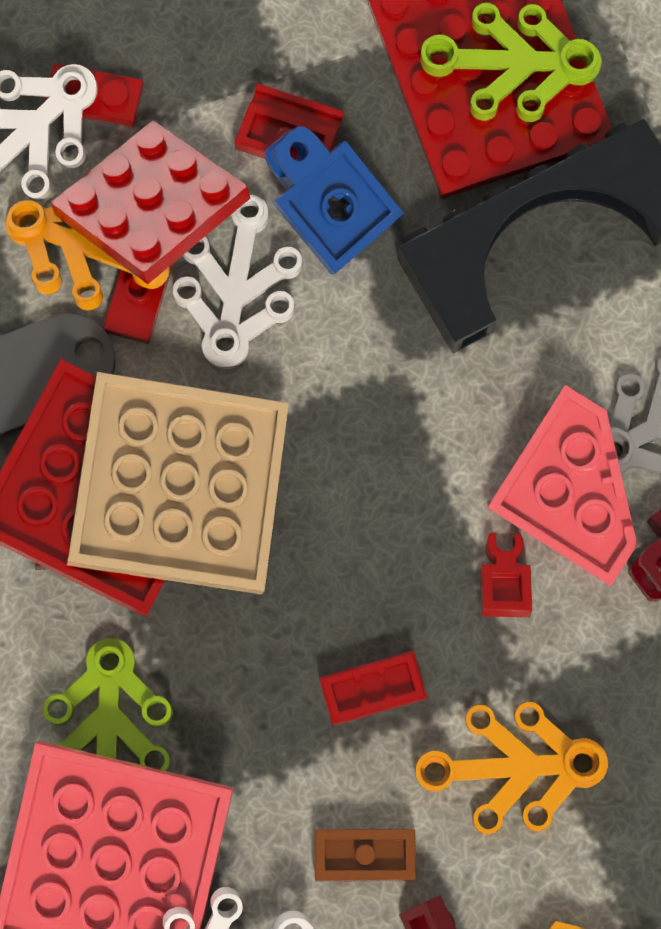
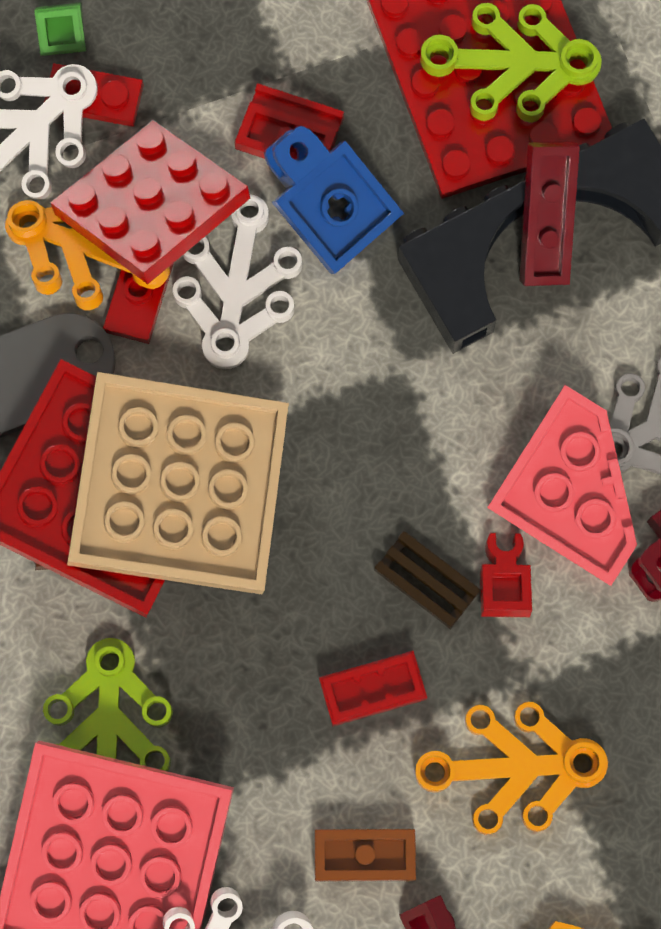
(60, 25): none -> bright green slope
(439, 565): none -> dark brown tile
(549, 213): none -> dark red plate

